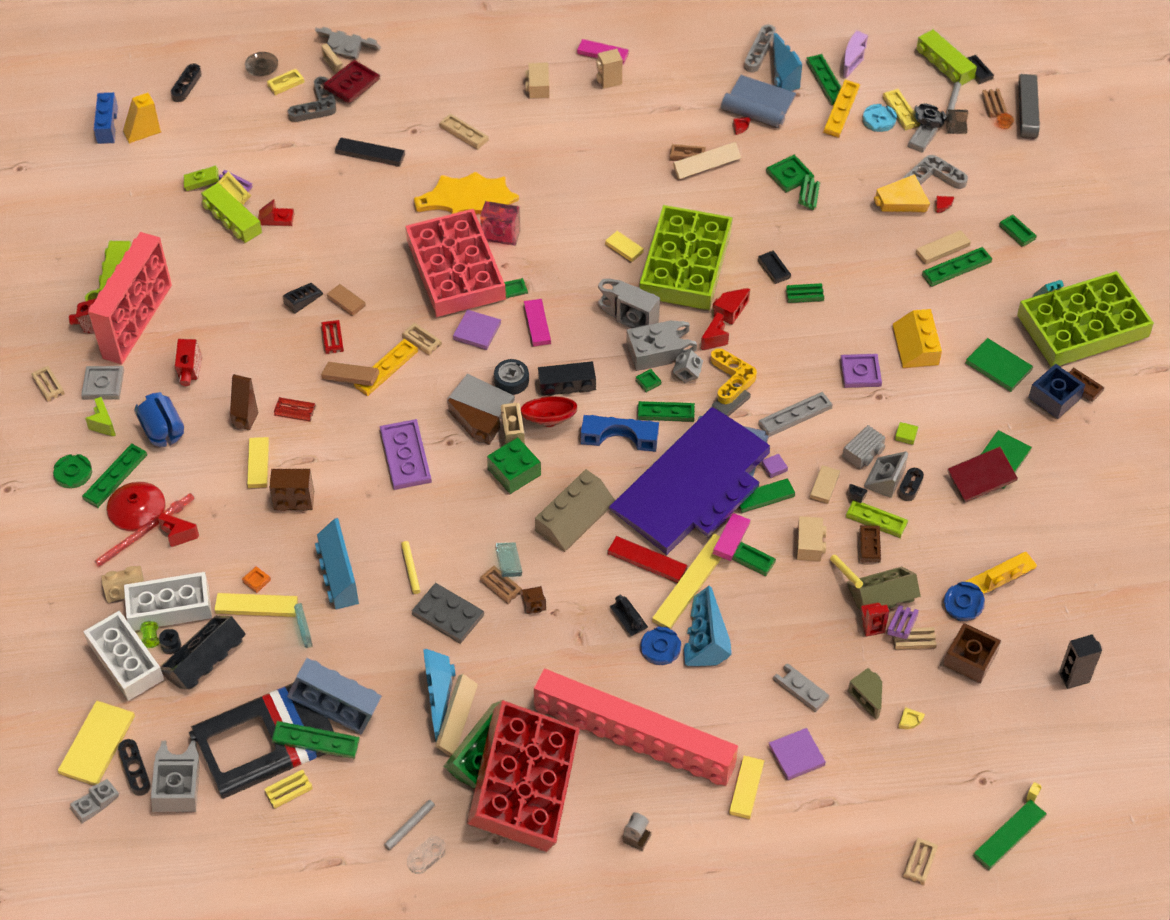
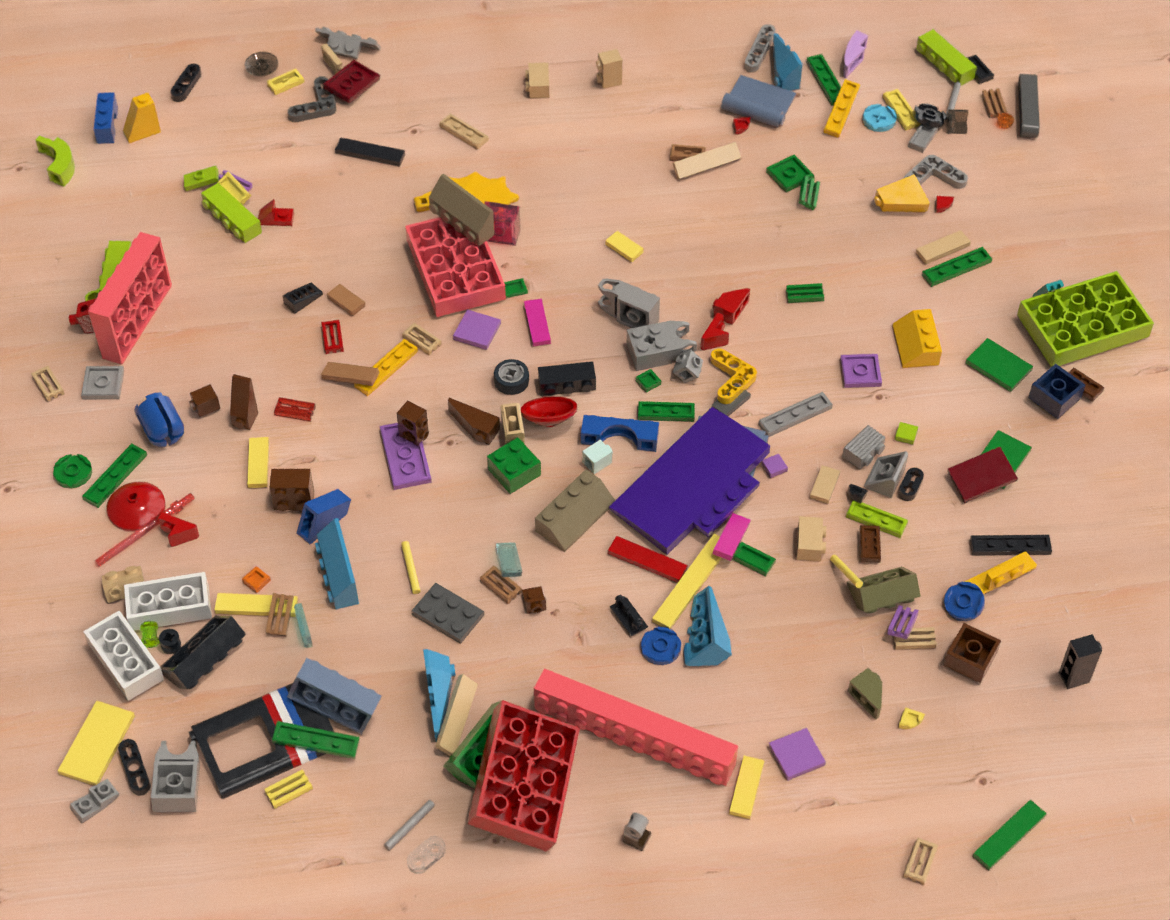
(63, 166): none -> lime arch
(100, 421): lime slope -> none
(187, 361): red torso -> none
(204, 401): none -> reddish brown brick
(282, 597): none -> medium nougat tile
(320, 512): none -> blue slope
(412, 423): none -> reddish brown brick
(462, 210): none -> dark tan slope
(481, 395): light grey tile -> none
(592, 48): dark pink tile -> none
(597, 456): none -> light aqua brick
(686, 256): lime brick -> none
(768, 495): green tile -> none
(774, 267): black tile -> none
(802, 688): light grey hinge -> none
(874, 618): red slope -> none
(1010, 544): none -> black tile
(1017, 230): green tile -> none
(1033, 792): light yellow tile -> none

